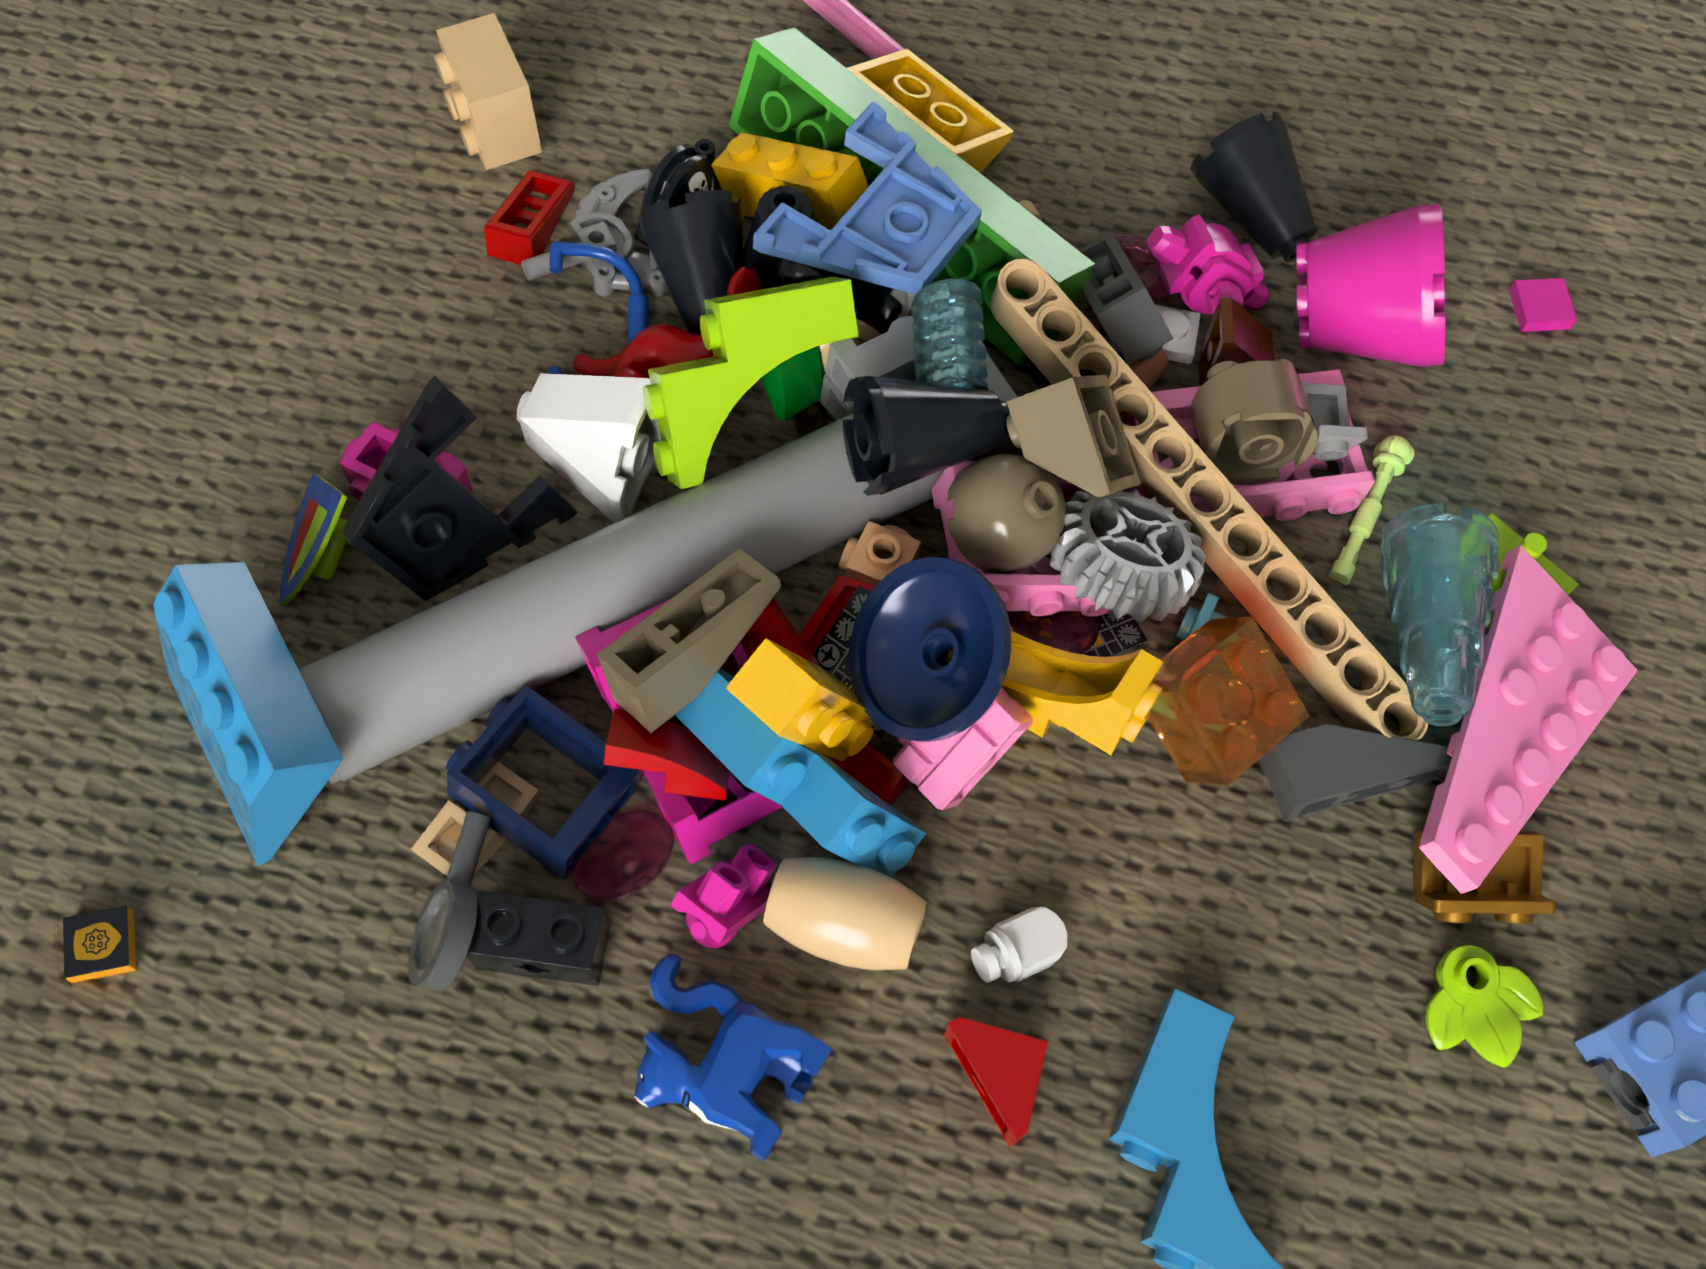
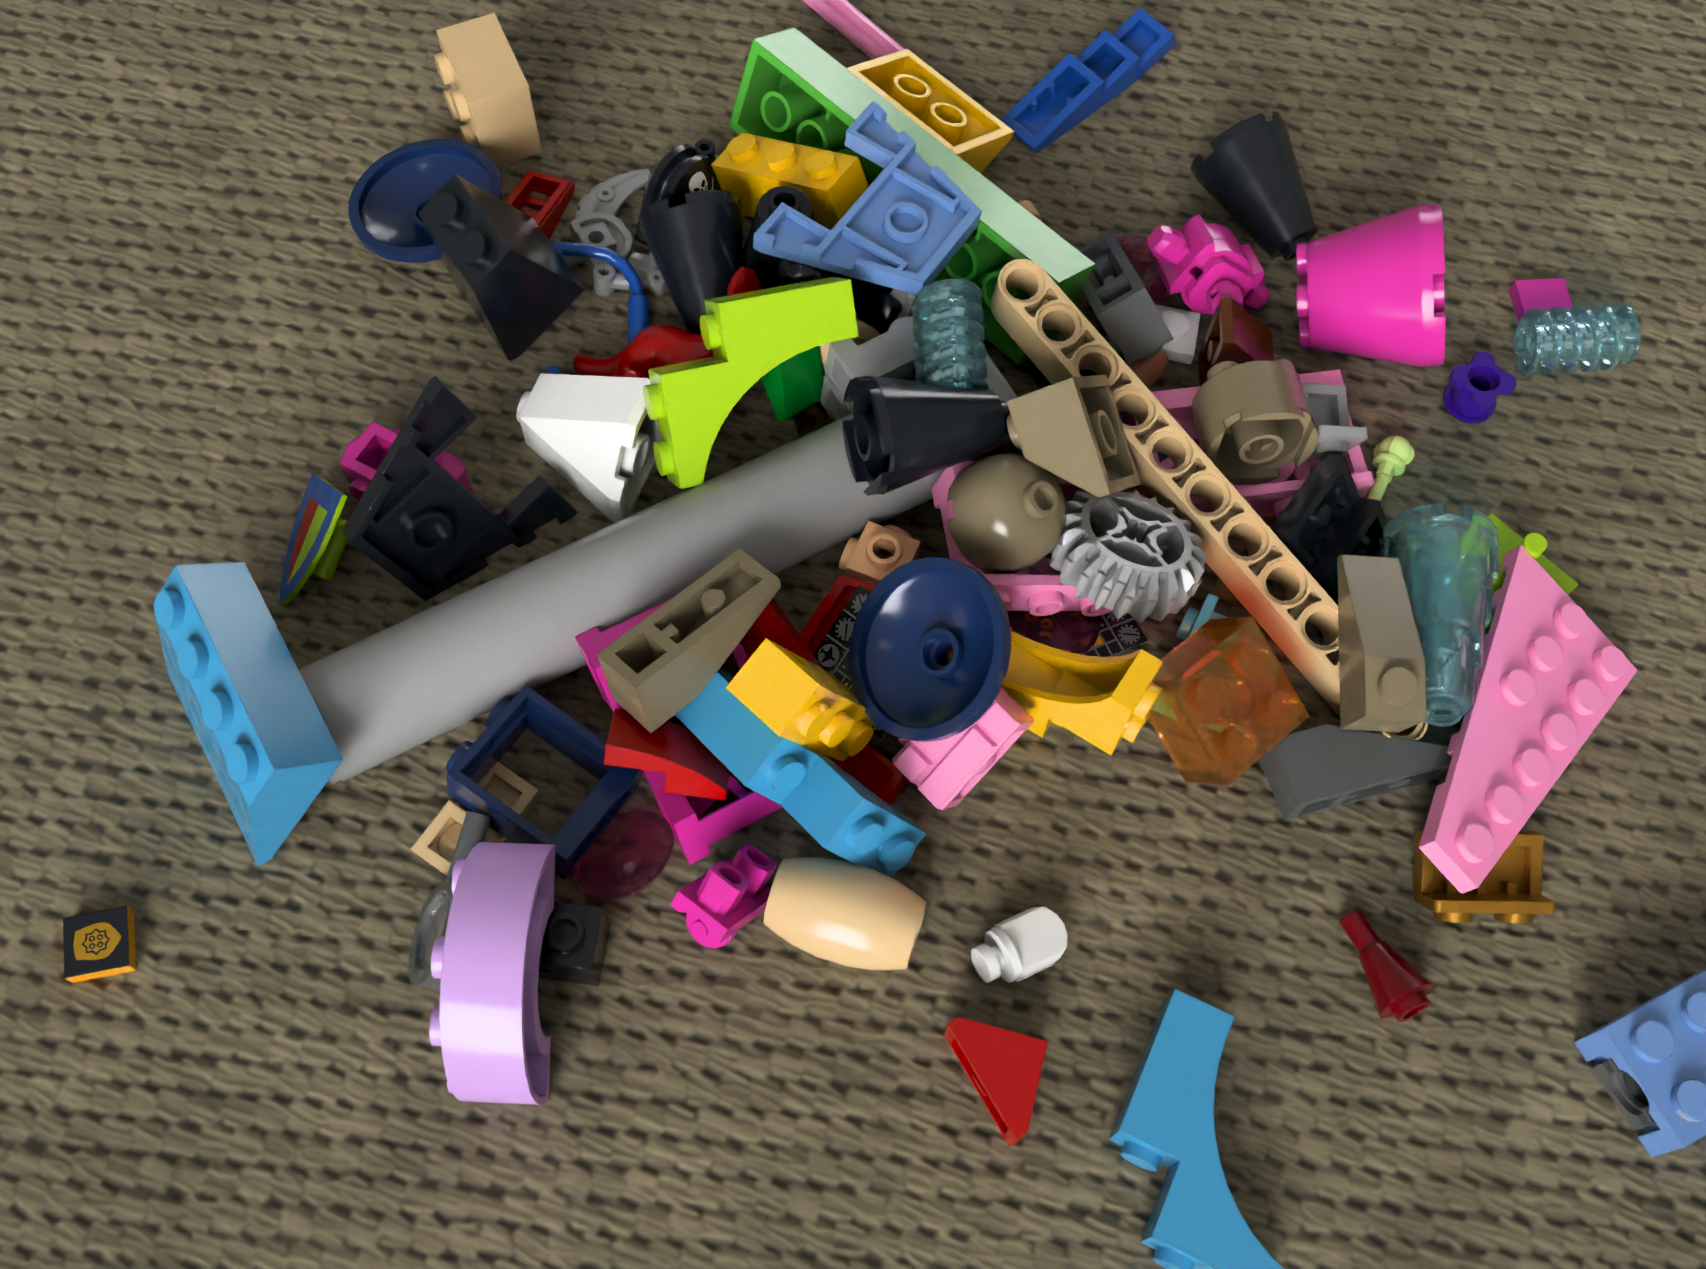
(400, 185): none -> dark blue dish
(491, 975): none -> lavender brick
(499, 263): none -> black slope
(742, 1054): blue animal -> none
(1088, 82): none -> blue slope
(1330, 521): none -> black slope
(1378, 647): none -> dark tan slope
(1393, 981): none -> dark red cone
(1475, 388): none -> dark purple brick
(1484, 1013): lime plate -> none
(1576, 338): none -> clear light blue piece

